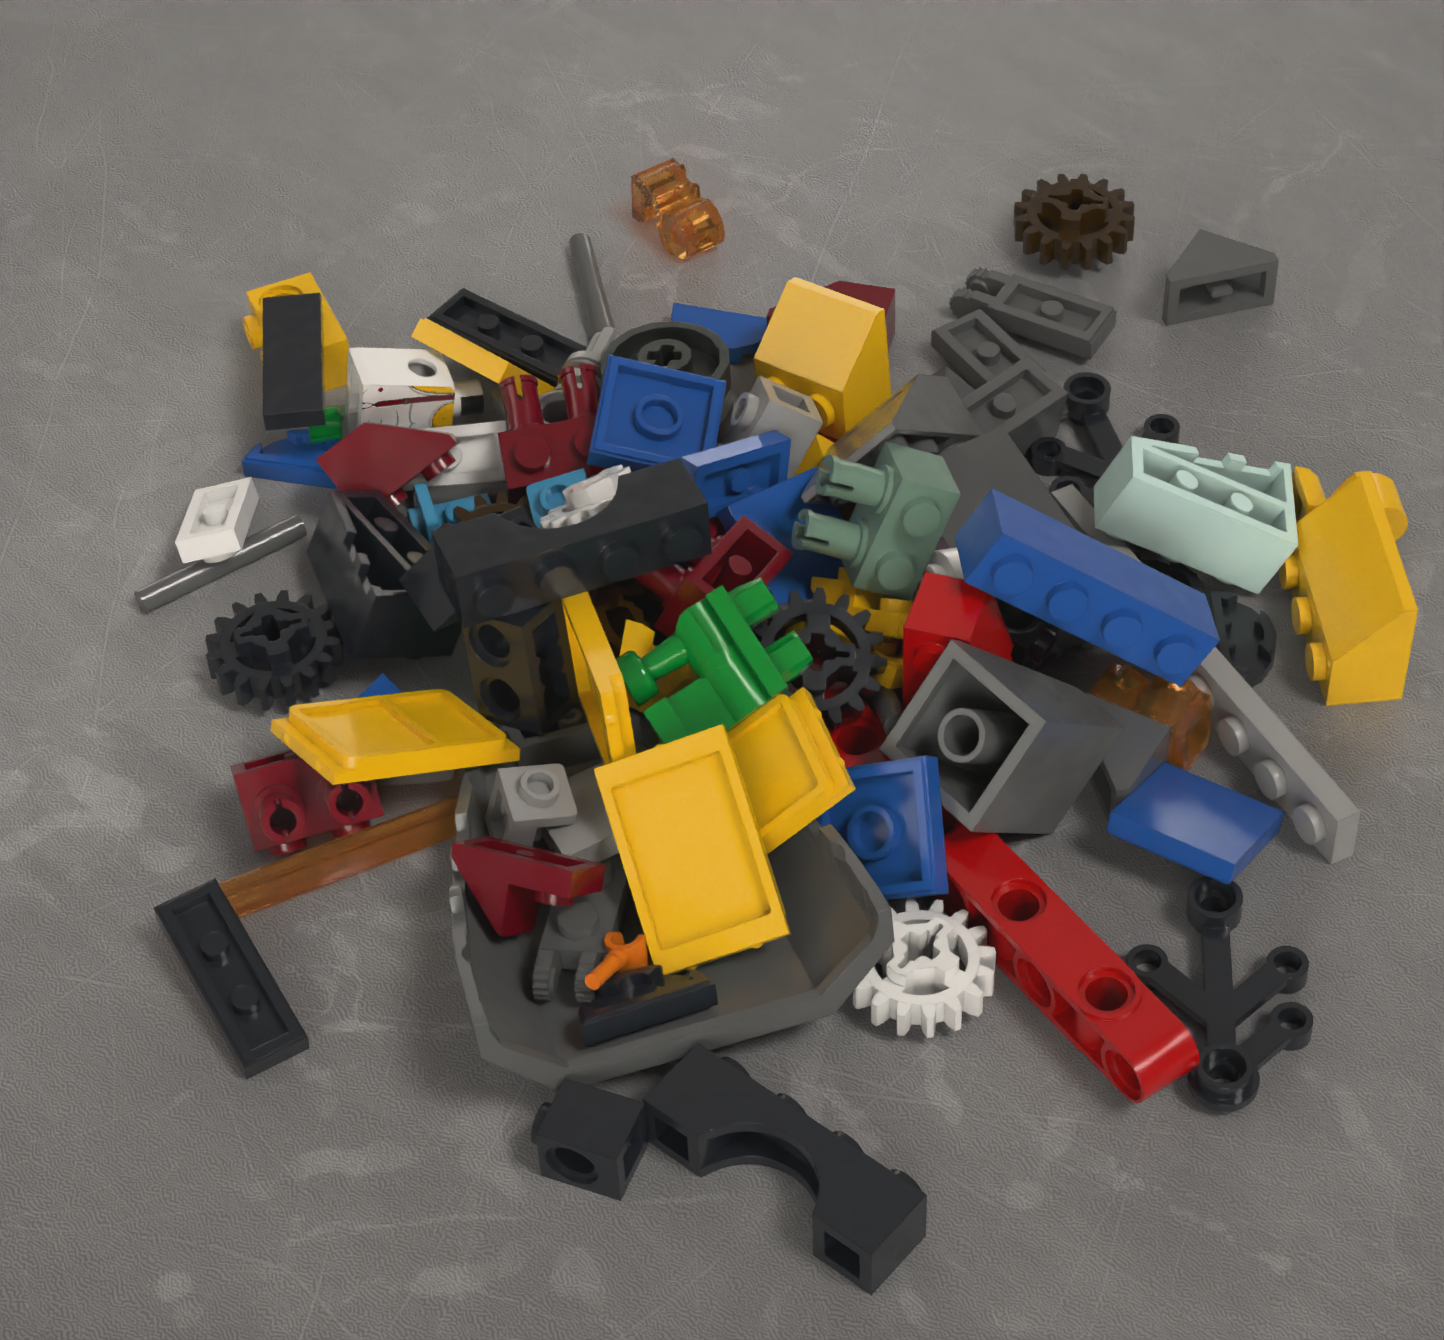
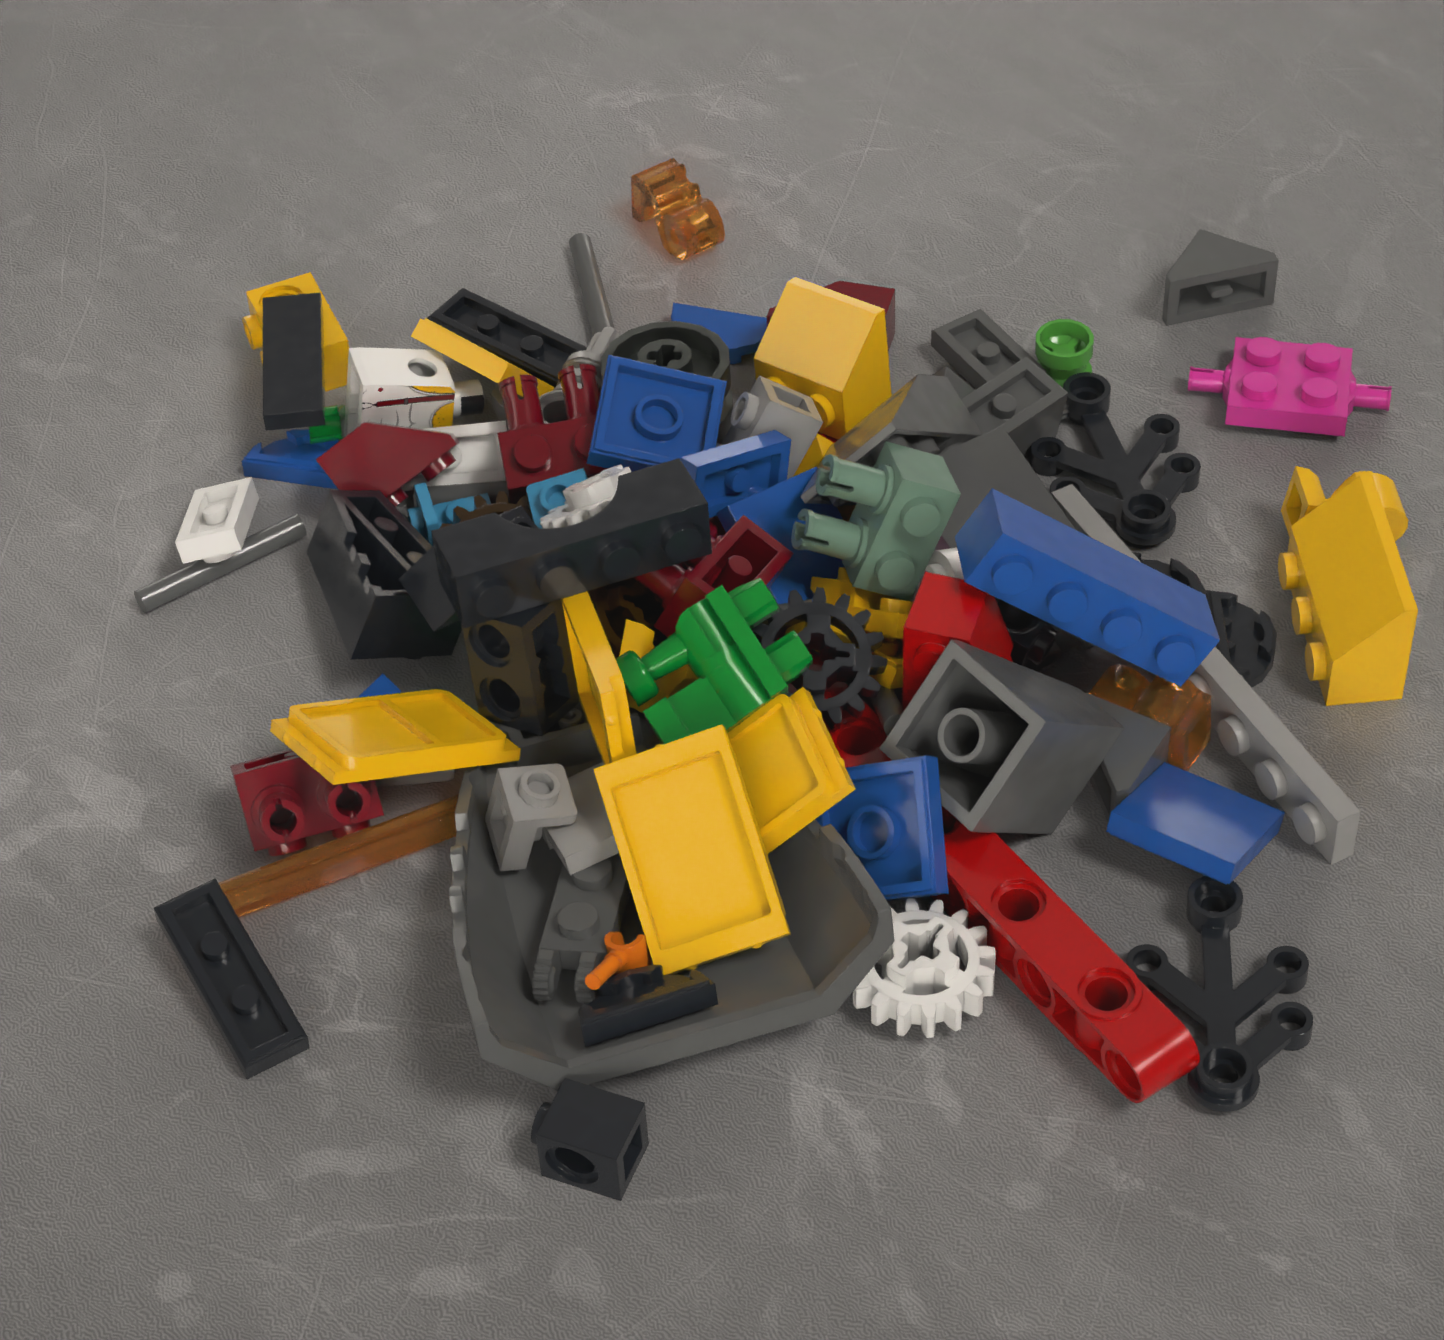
(274, 650): black gear -> none
(515, 877): dark red slope -> none
(719, 1117): black arch -> none
(1036, 311): dark grey hinge -> none
(1064, 348): none -> bright green wheel
(1074, 221): dark brown gear -> none
(1200, 510): light aqua wedge -> none
(1289, 386): none -> dark pink plate

